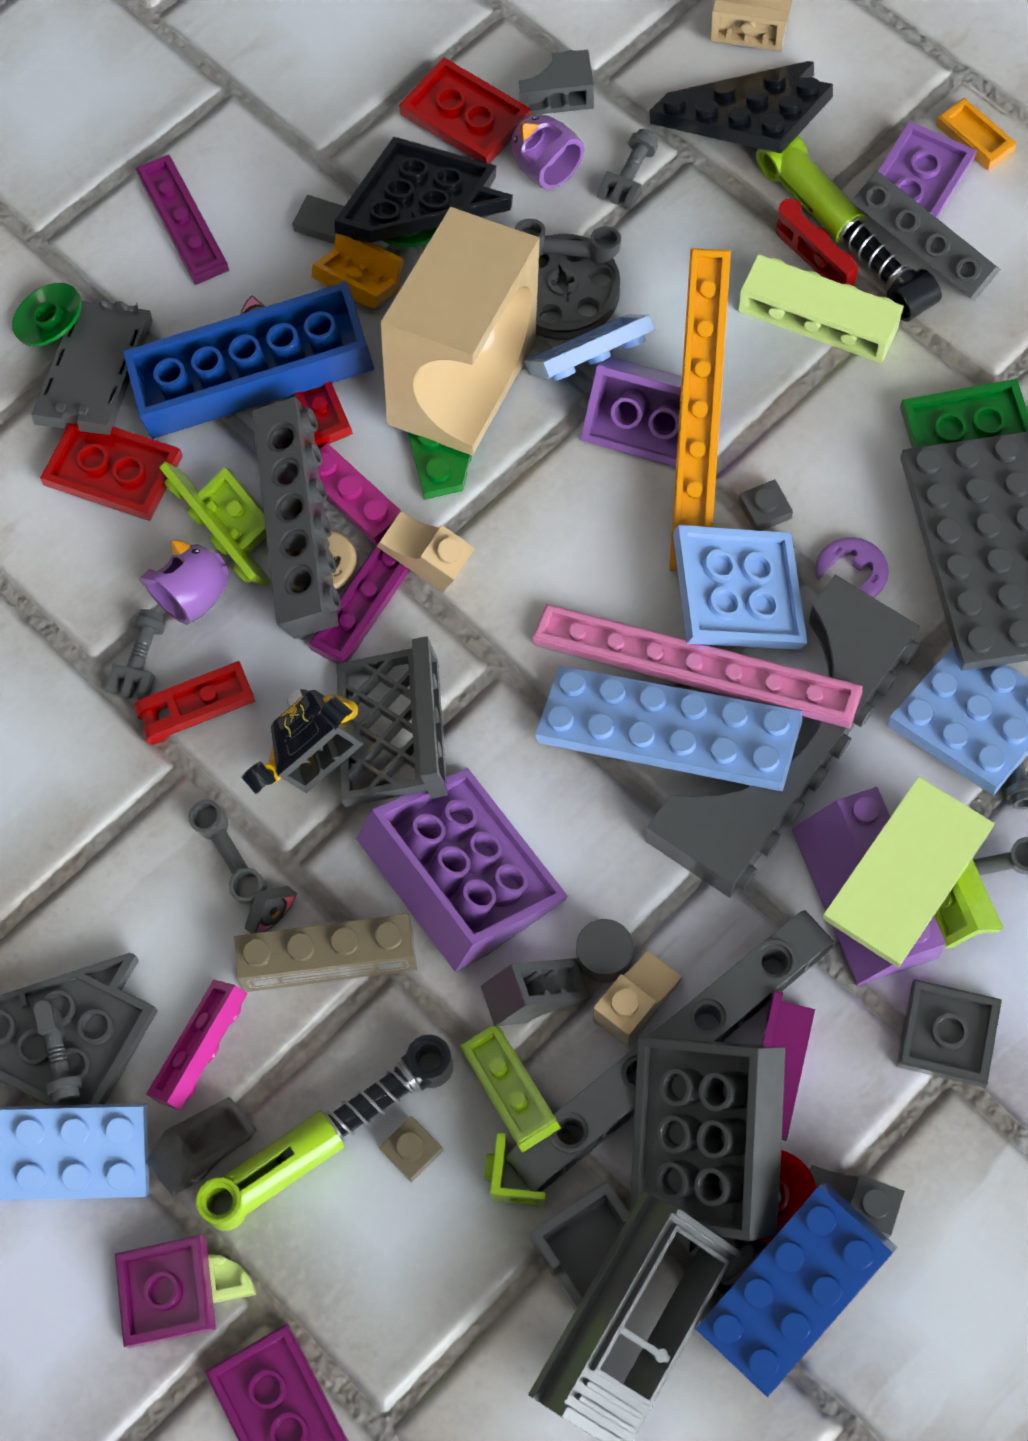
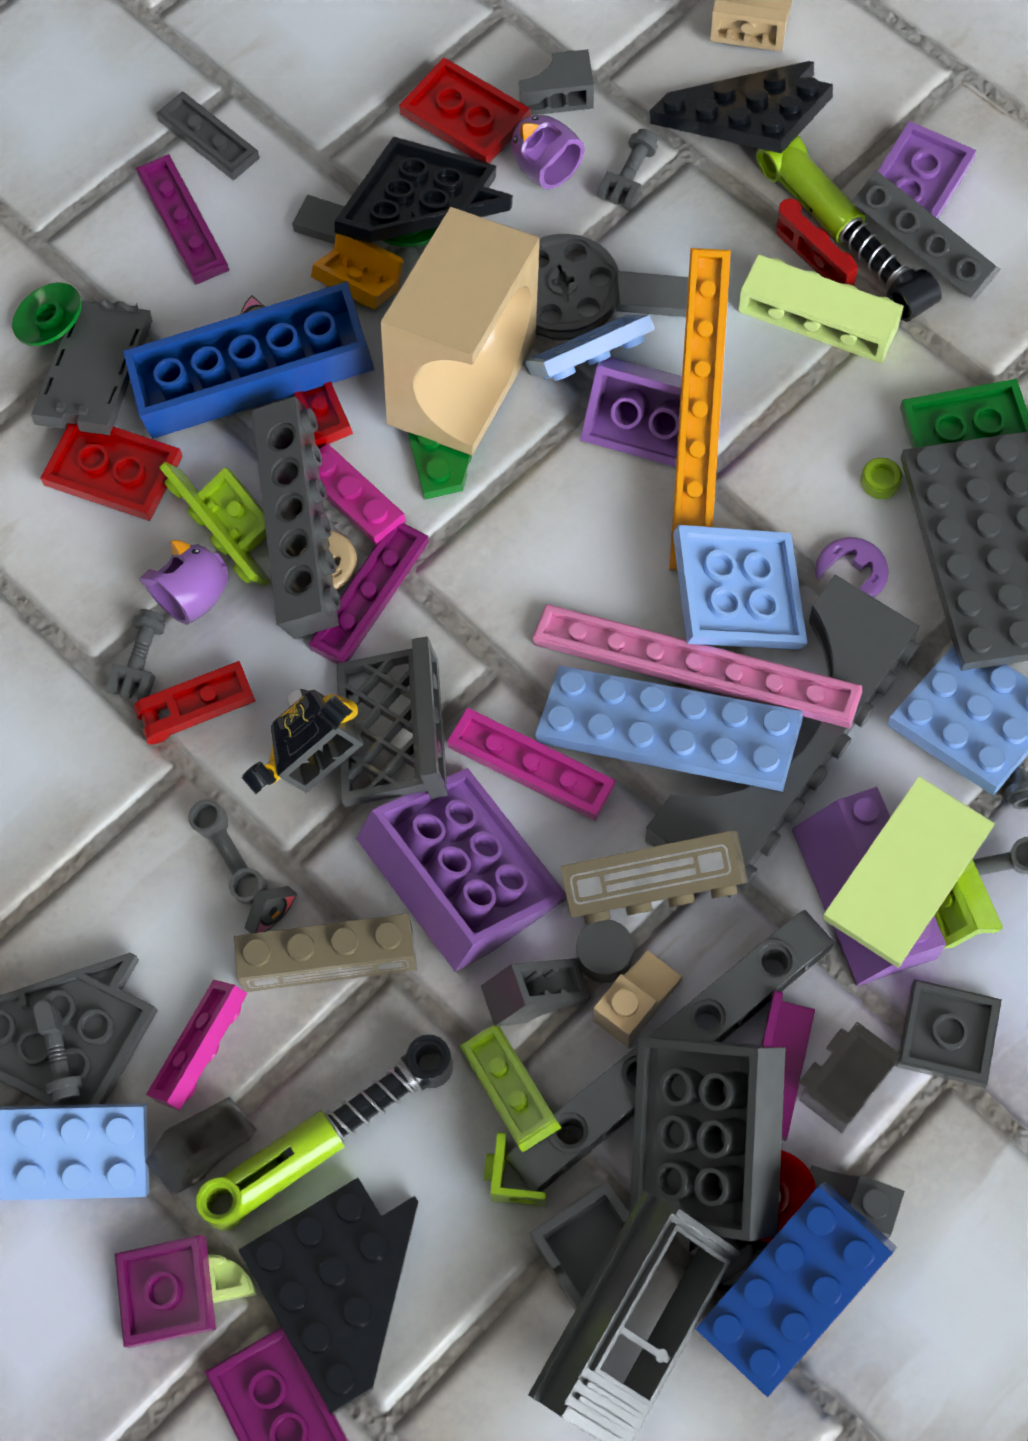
(208, 135): none -> dark grey tile
(335, 1285): none -> black wing
(411, 1149): dark tan plate -> none
(426, 550): tan arch -> none
(531, 764): none -> dark pink plate
(603, 244): dark grey bar -> none
(651, 293): none -> dark grey tile
(653, 875): none -> dark tan brick
(765, 505): dark grey plate -> none
(848, 1076): none -> clear smoke brick
(881, 478): none -> lime tile
(974, 129): light orange tile -> none

